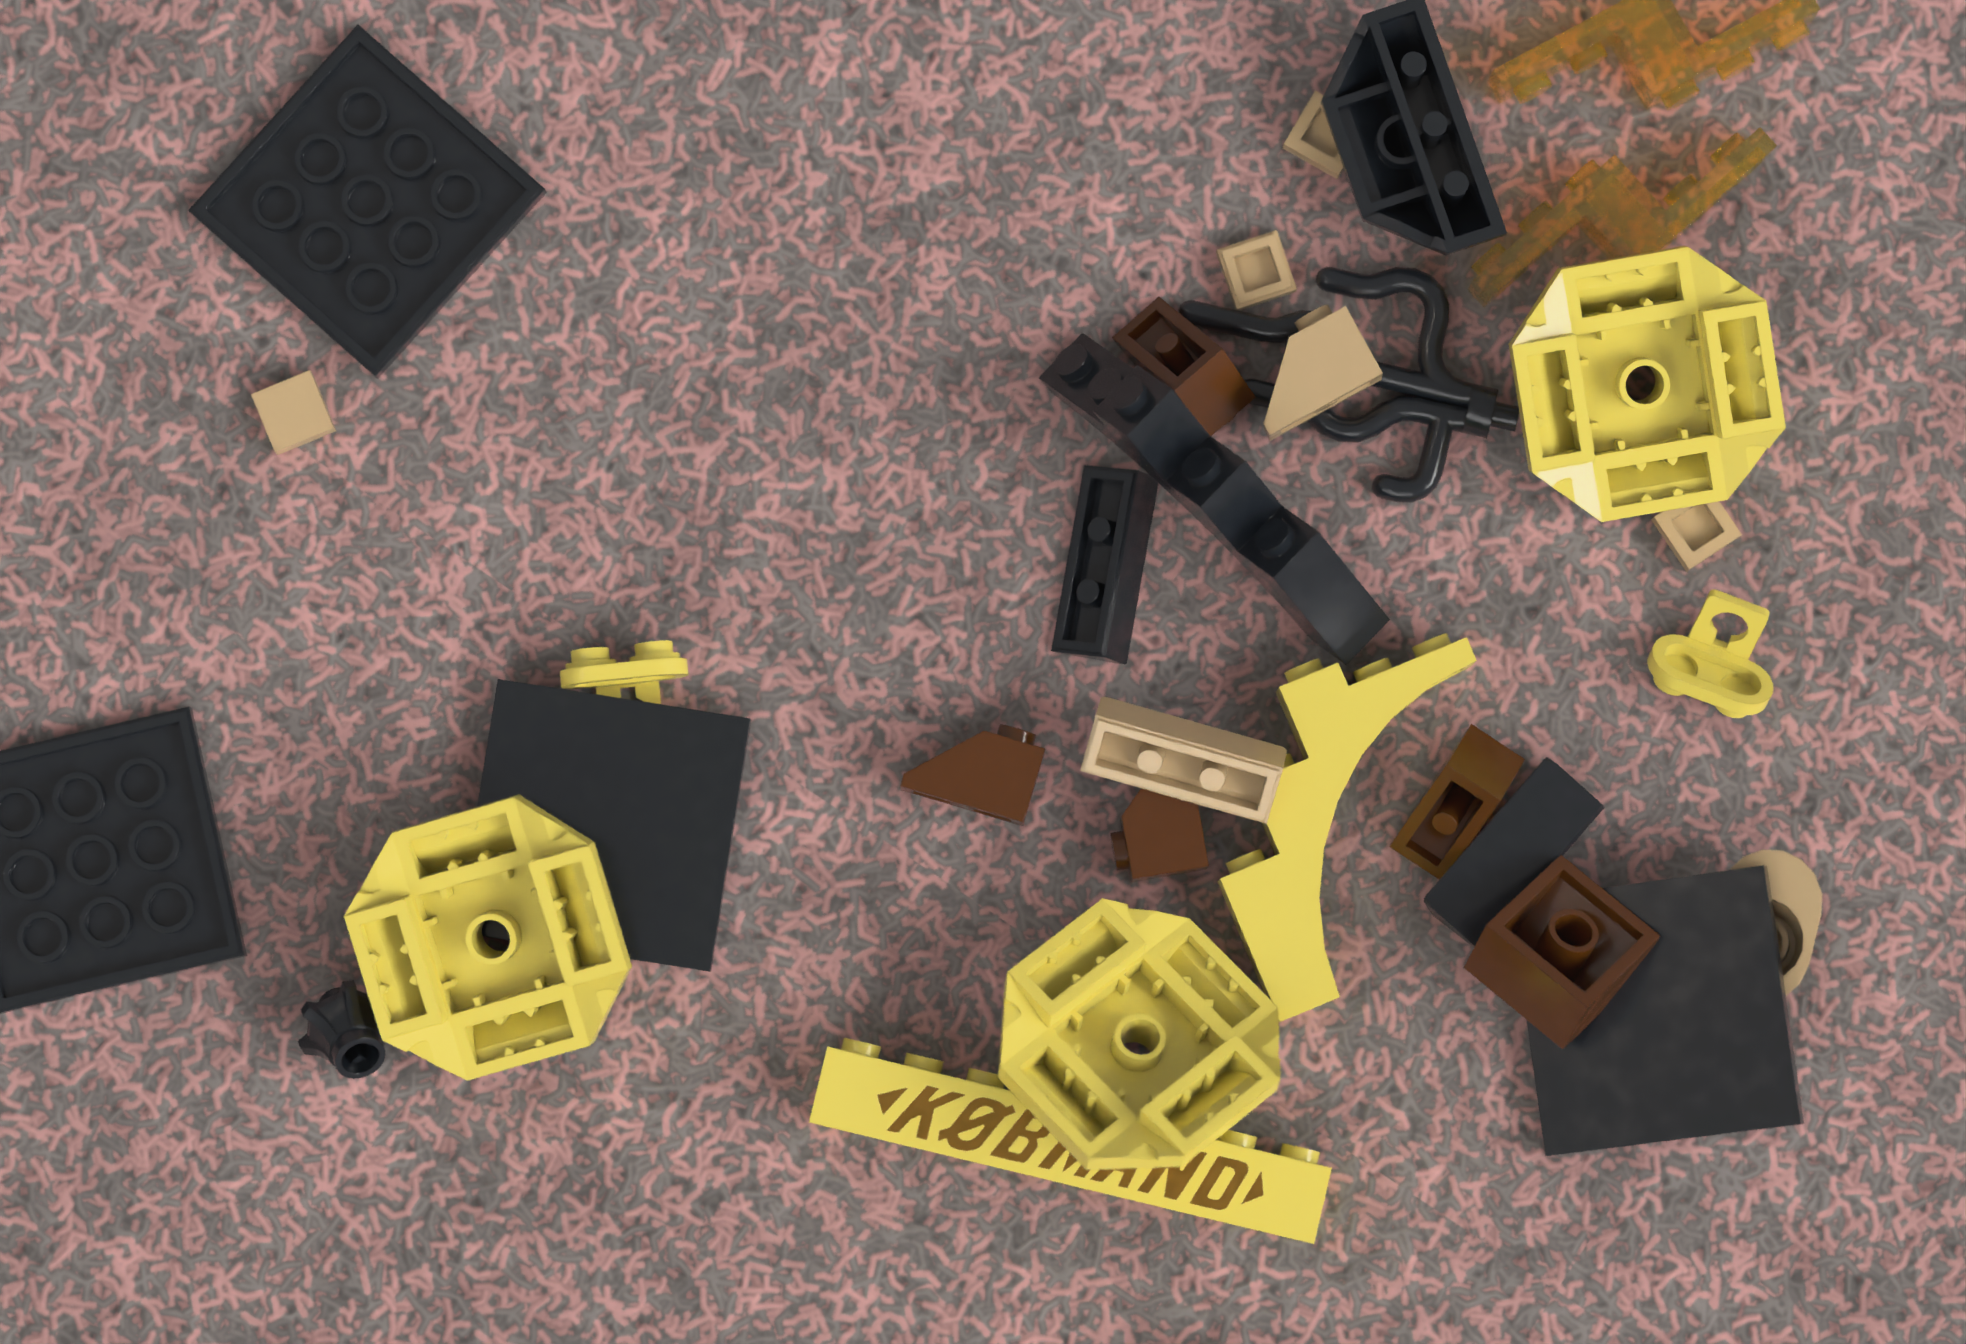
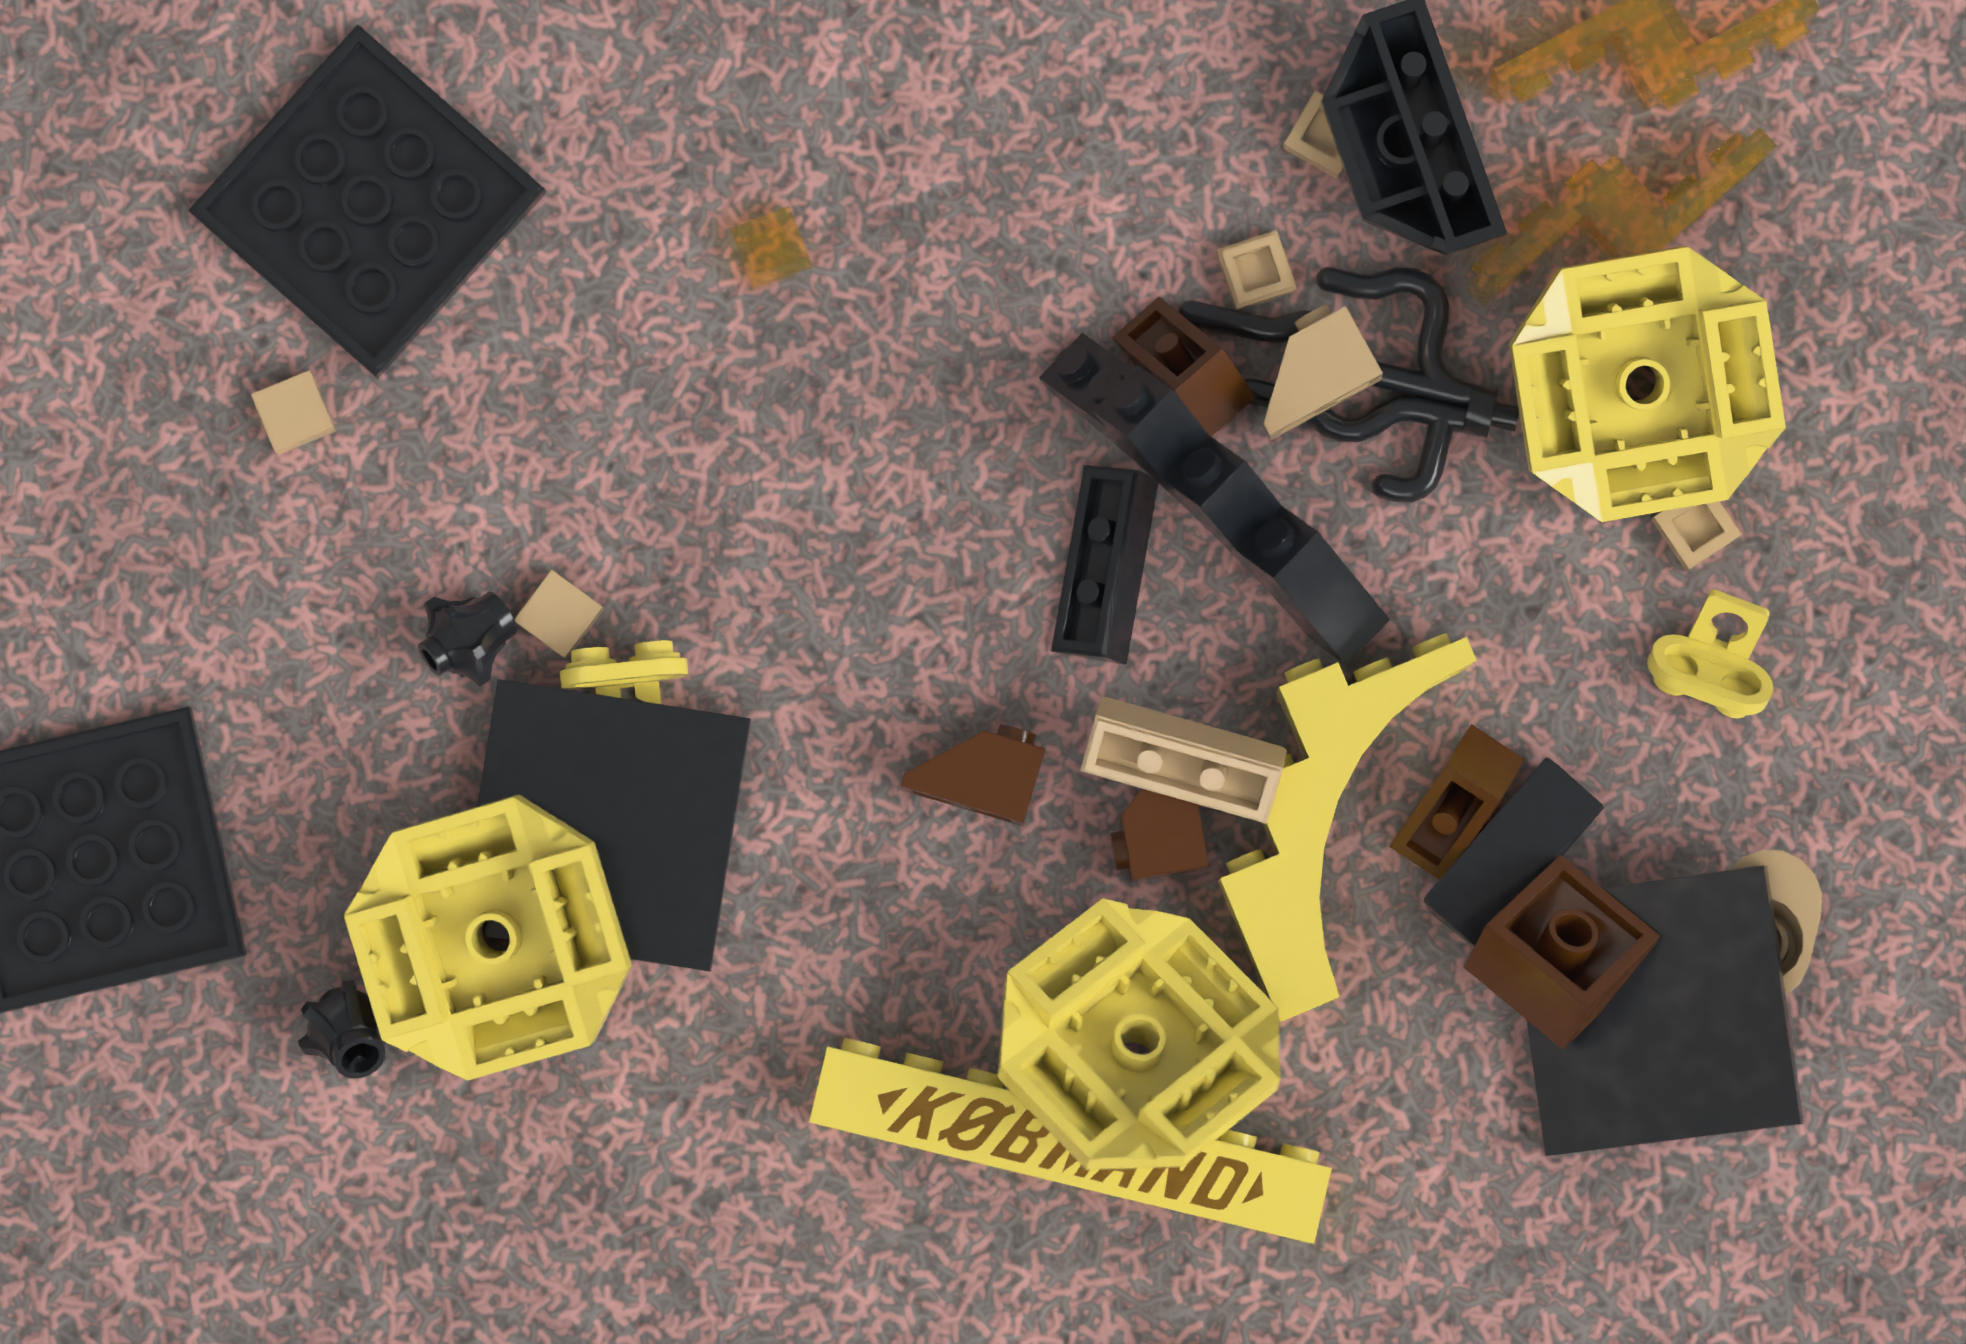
(466, 635): none -> black rock
(558, 614): none -> tan tile
(771, 248): none -> clear yellow tile

